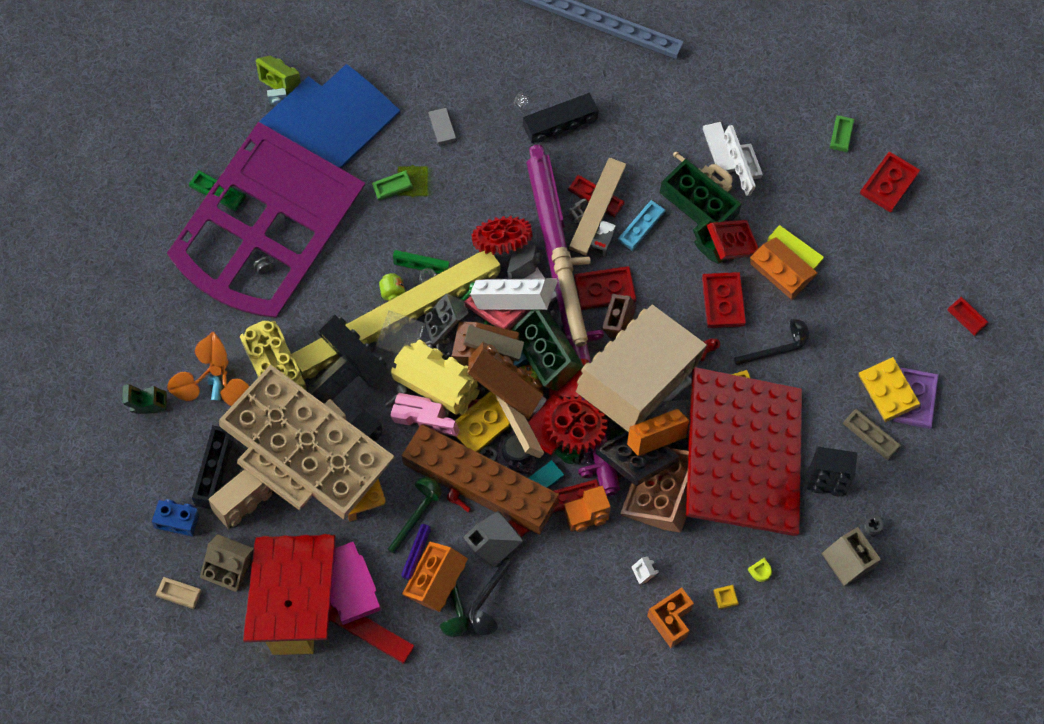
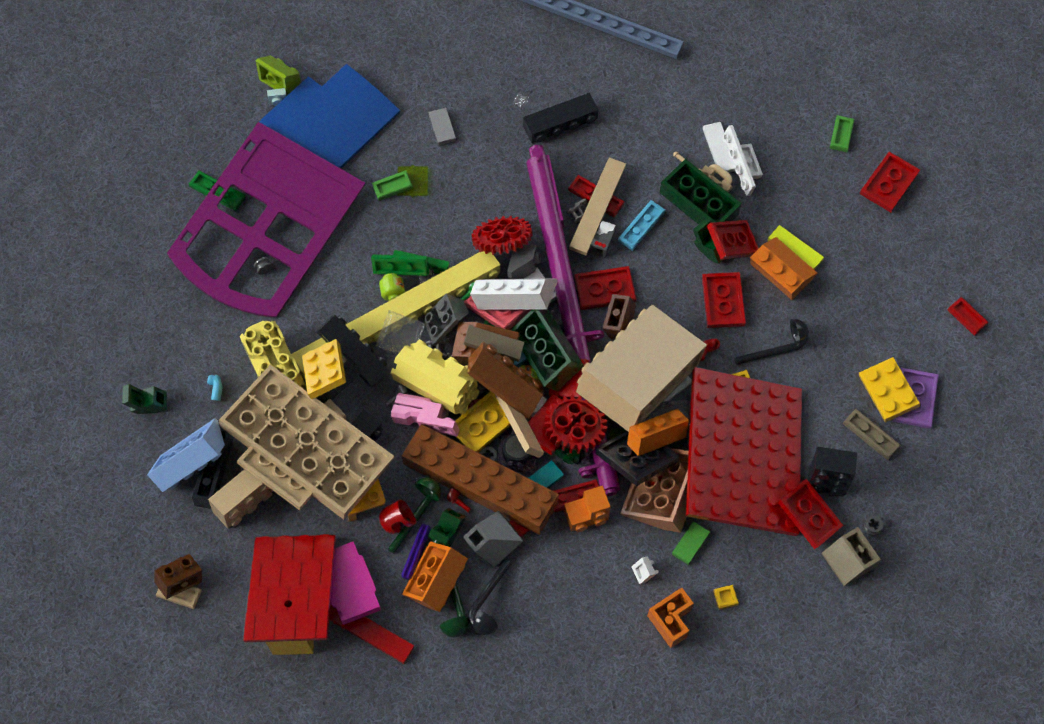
(175, 517): blue brick -> none
(178, 576): none -> reddish brown brick
(188, 456): none -> light blue slope
(208, 351): orange plant -> none
(226, 562): dark tan slope -> none
(323, 369): none -> yellow plate
(394, 514): none -> red helmet
(400, 264): none -> green tile
(447, 527): none -> dark green brick
(563, 268): tan cylinder -> none
(690, 543): none -> bright green tile
(761, 570): neon yellow tile -> none
(810, 514): none -> red plate

